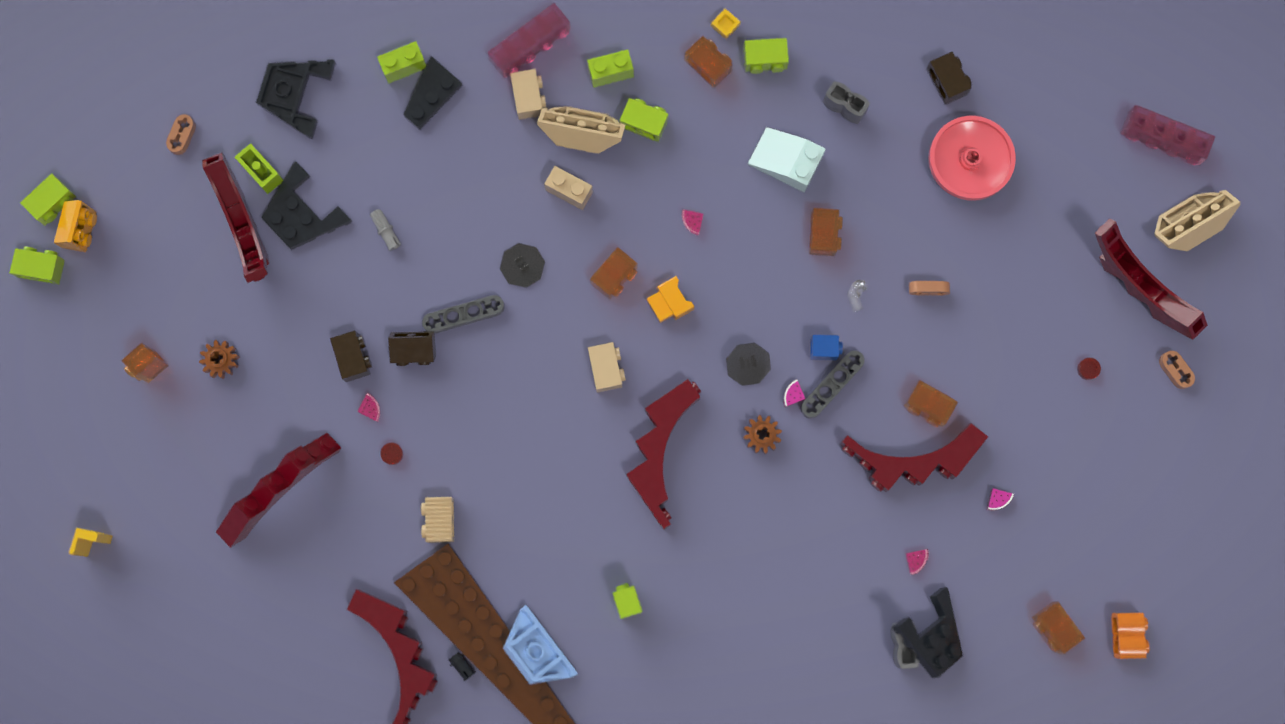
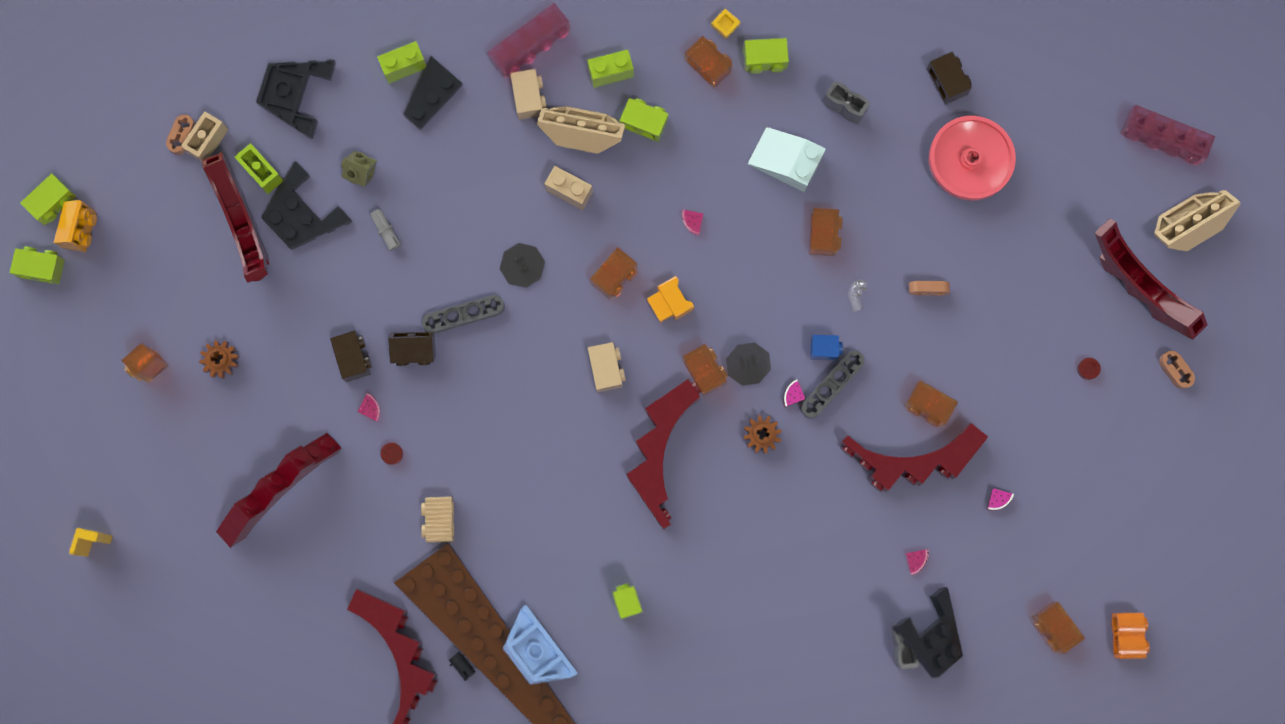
(204, 137): none -> tan brick
(358, 168): none -> olive brick
(704, 369): none -> clear orange brick

